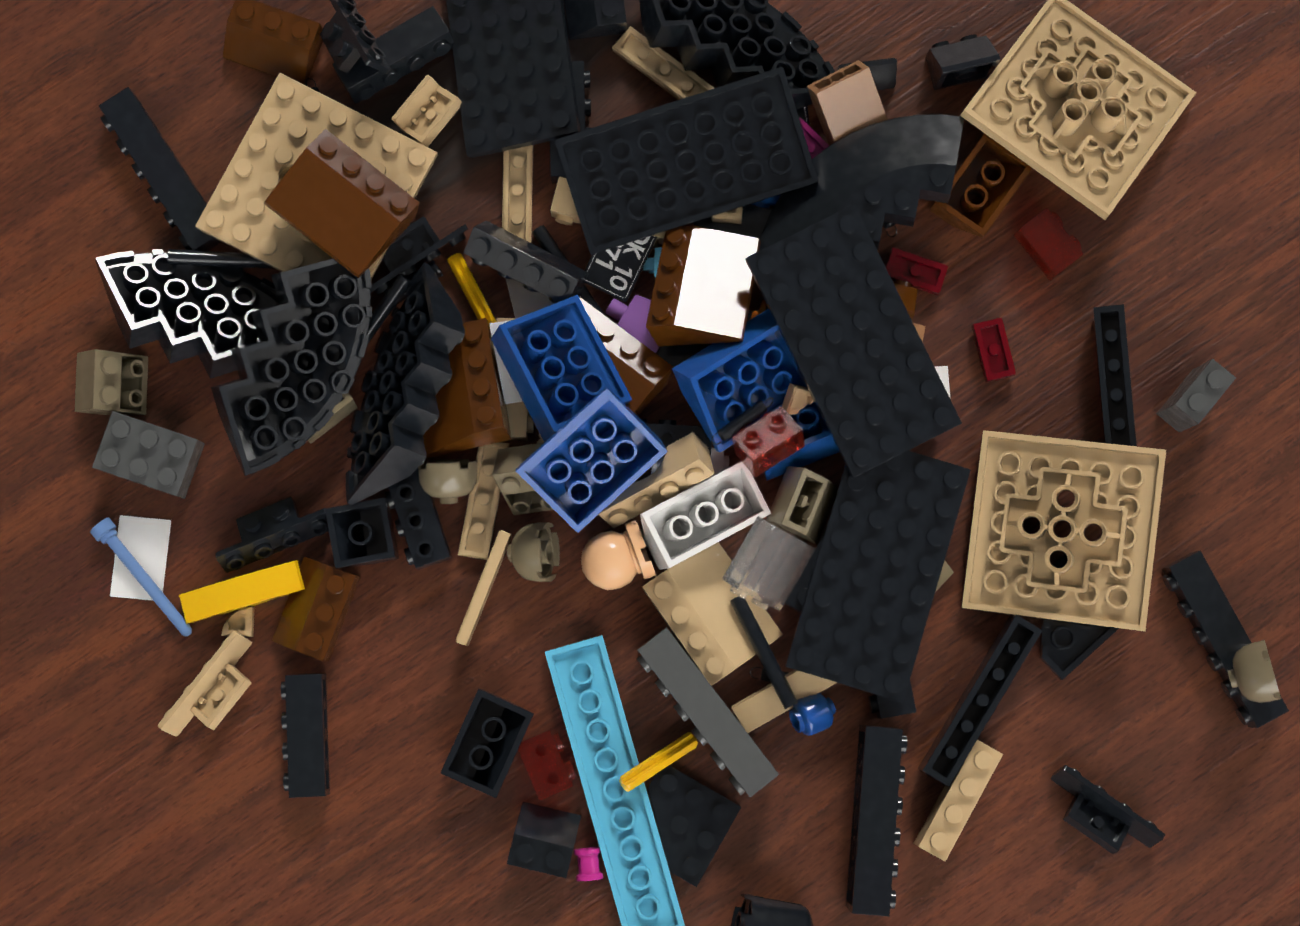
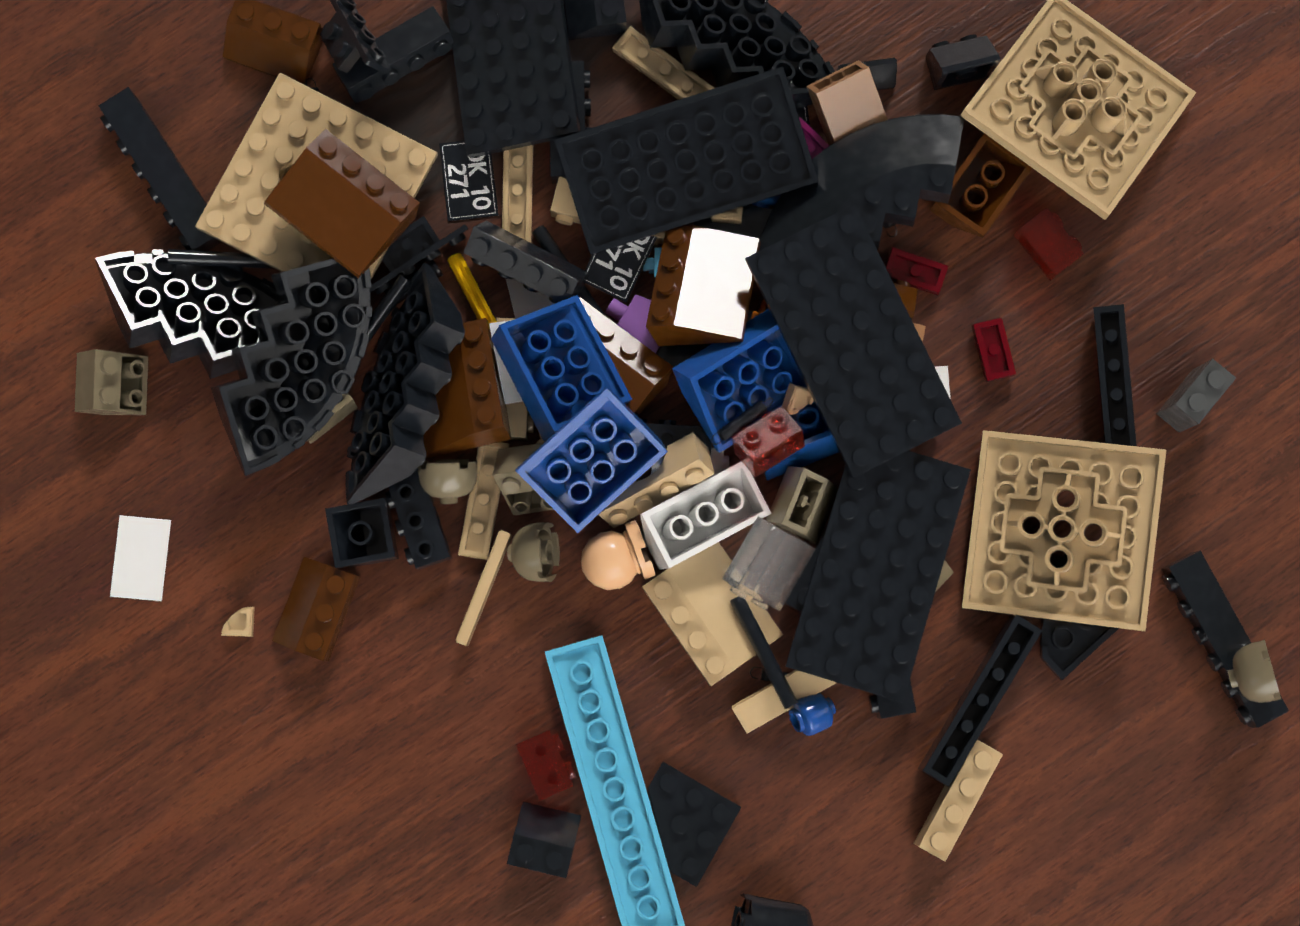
(106, 533): medium blue piece -> none
(148, 454): dark grey brick -> none
(213, 690): tan bracket -> none
(242, 591): yellow slope -> none
(270, 532): black bracket -> none
(306, 735): black brick -> none
(426, 111): tan bracket -> none
(467, 183): none -> black sticker
(487, 743): black slope -> none
(588, 864): dark pink bush -> none
(658, 761): yellow axle -> none
(708, 713): dark grey brick -> none
(874, 820): black brick -> none
(1101, 815): black bracket -> none

